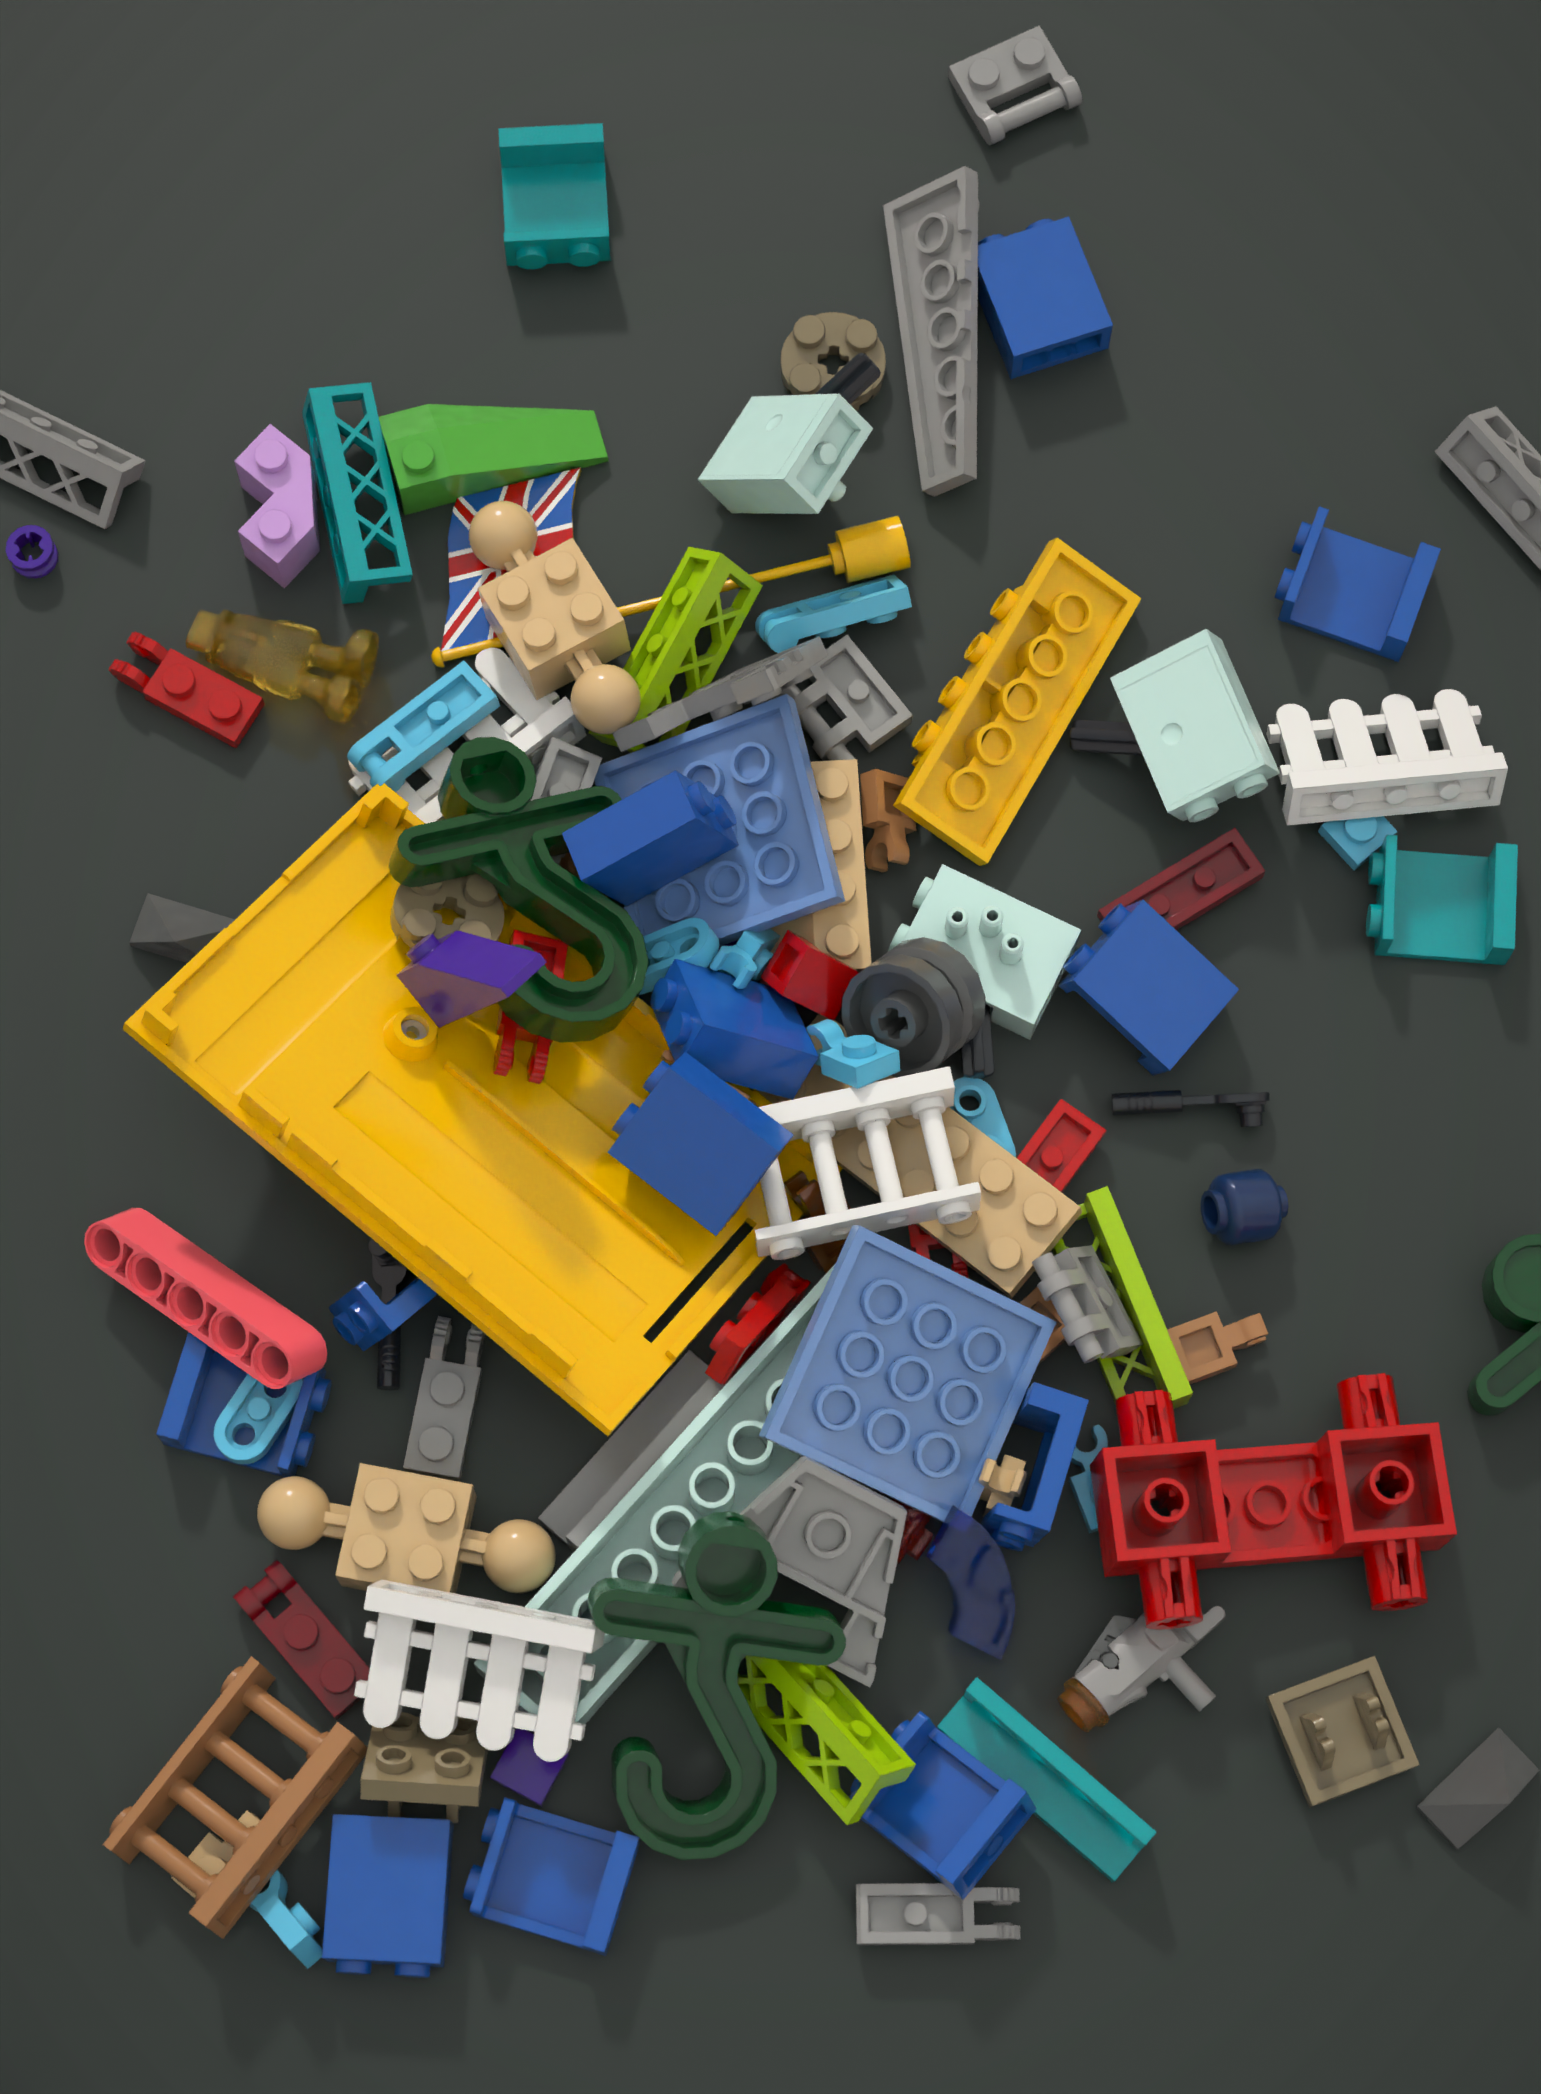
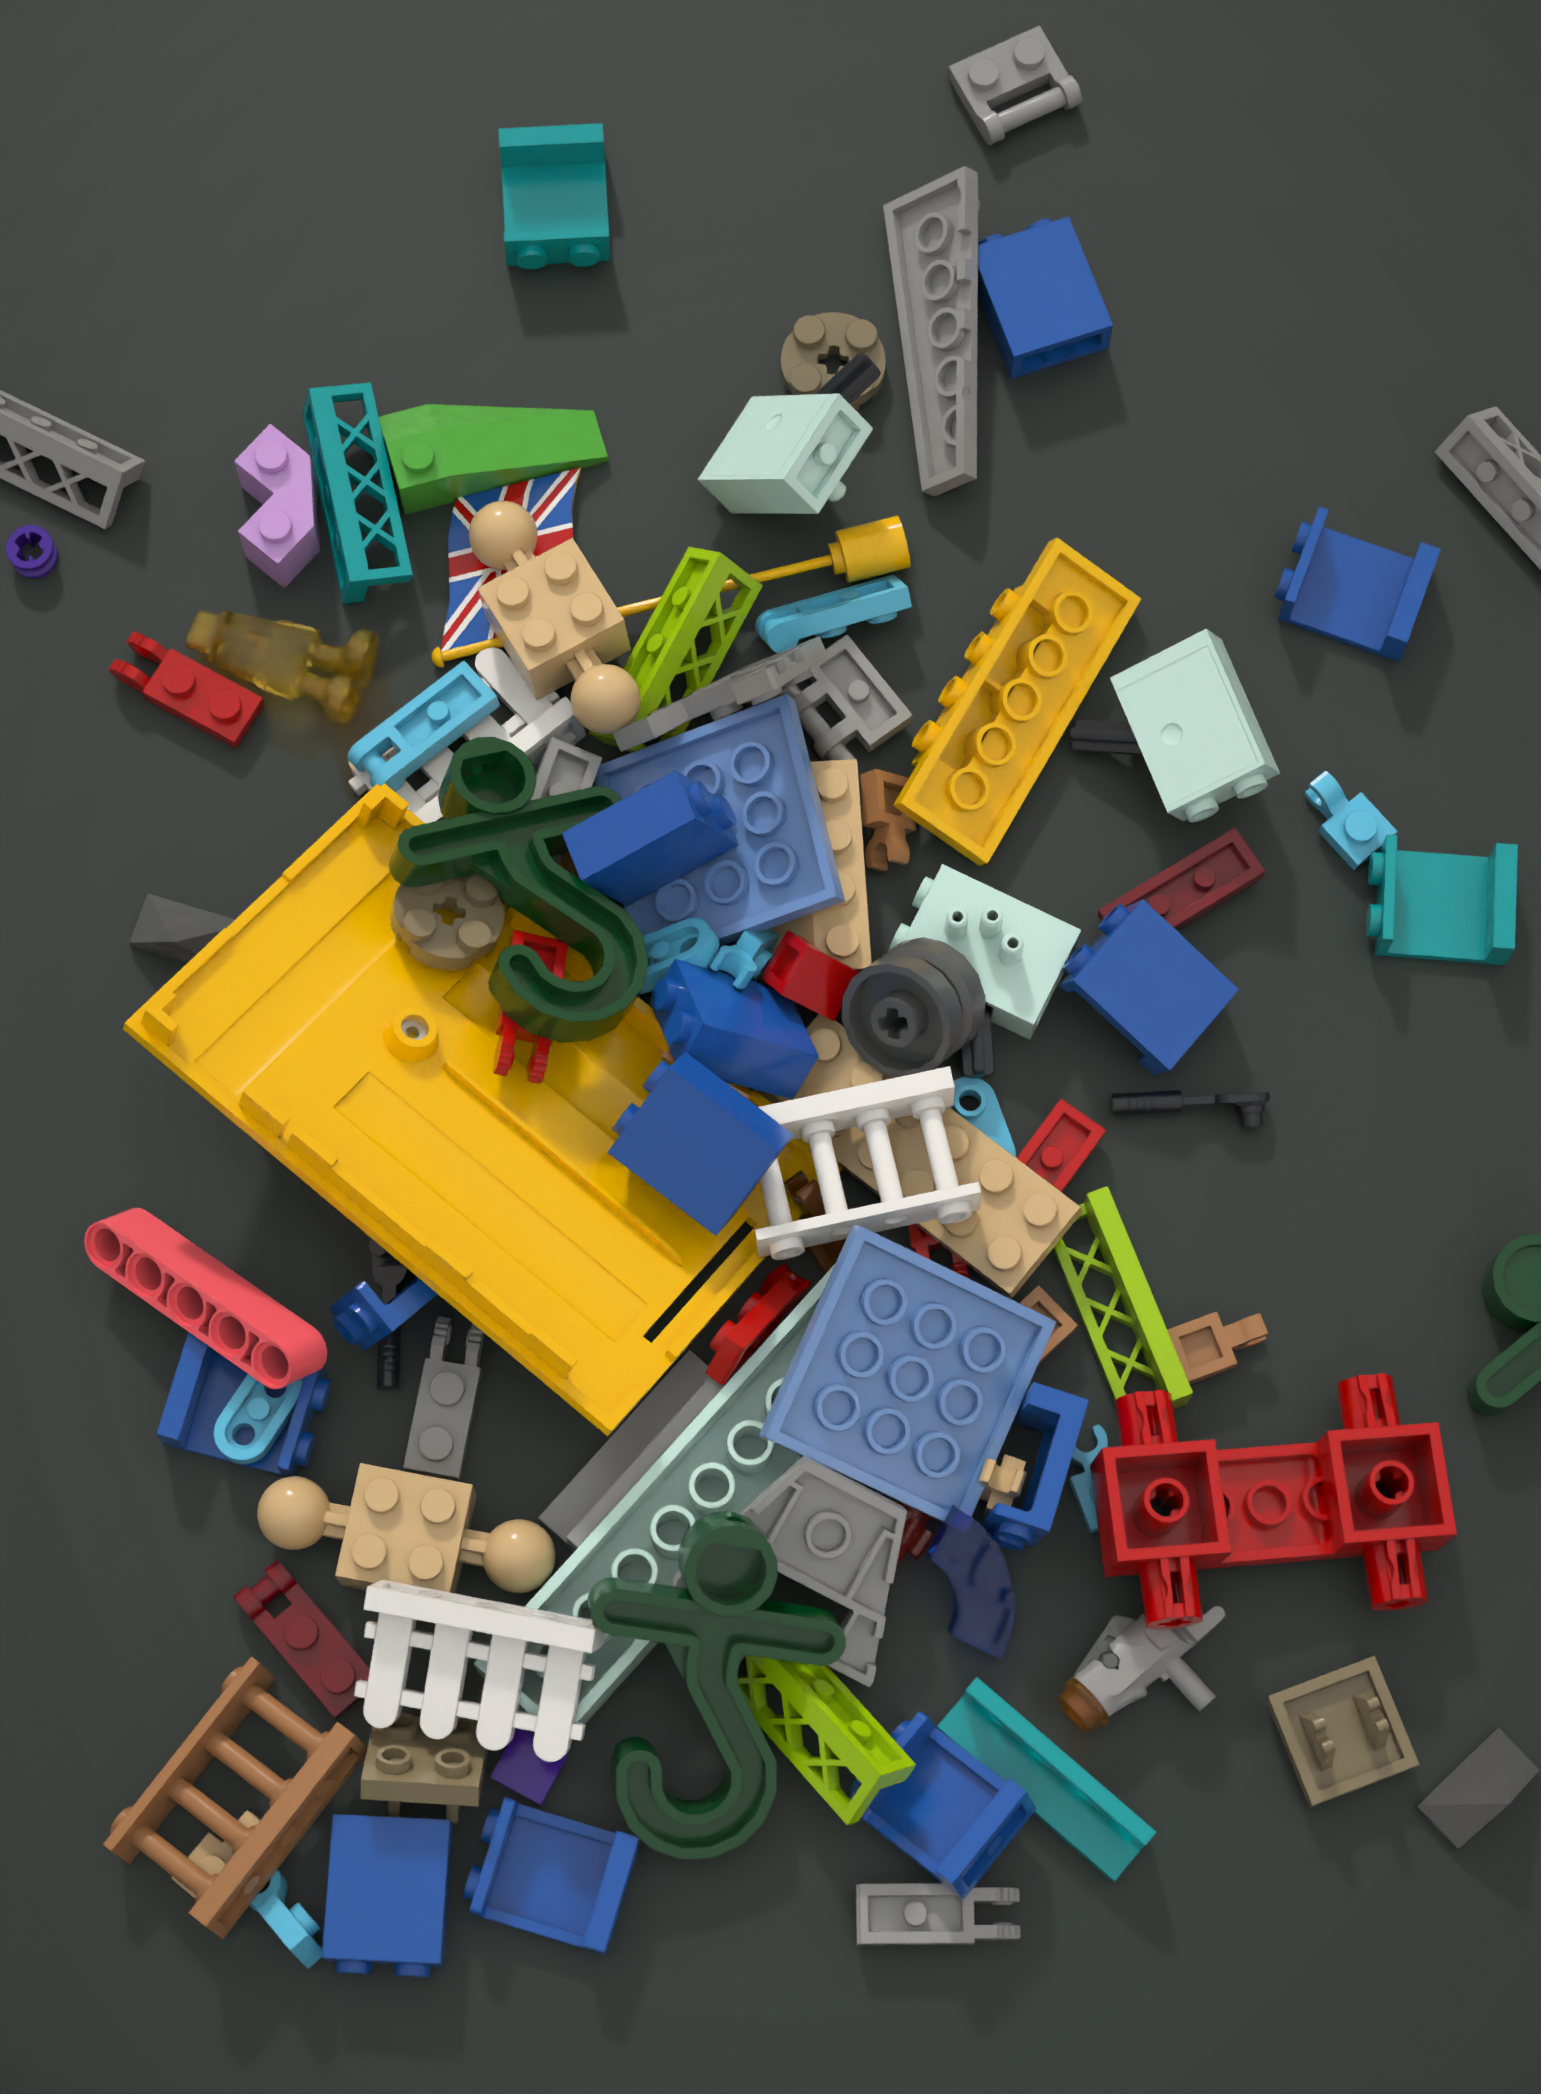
(465, 973): dark purple slope -> none
(853, 1059): medium azure plate -> none
(1086, 1304): light grey plate -> none
(1244, 1207): dark blue head -> none
(1392, 784): white fence -> none

